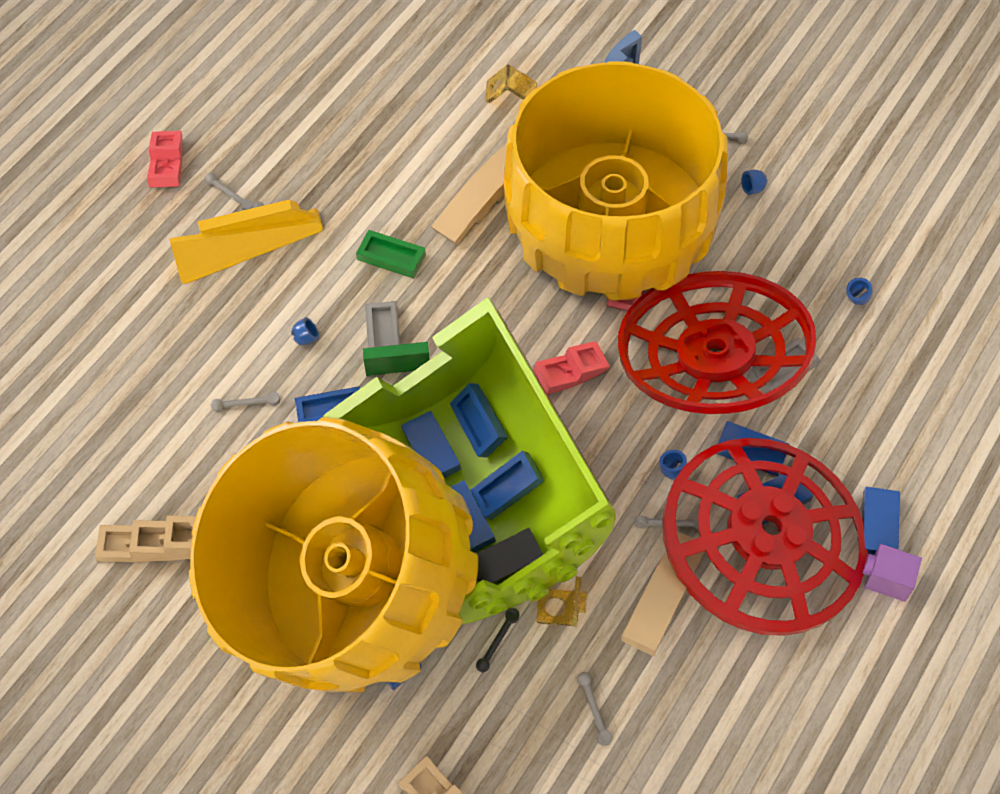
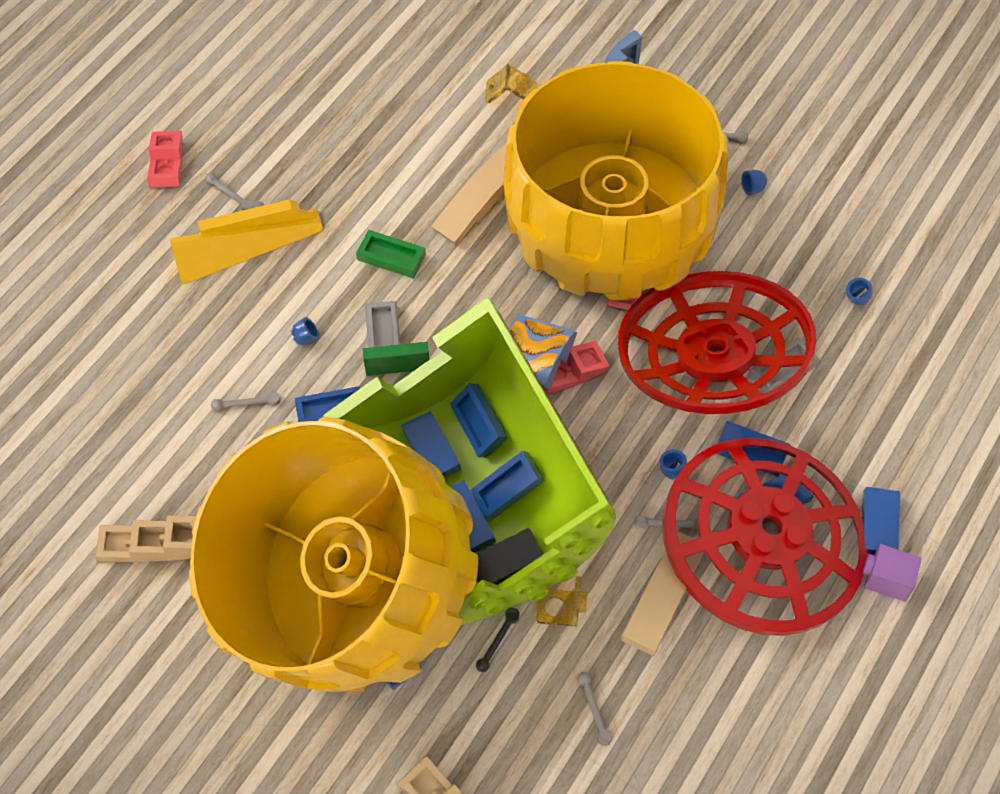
(543, 345): none -> slope

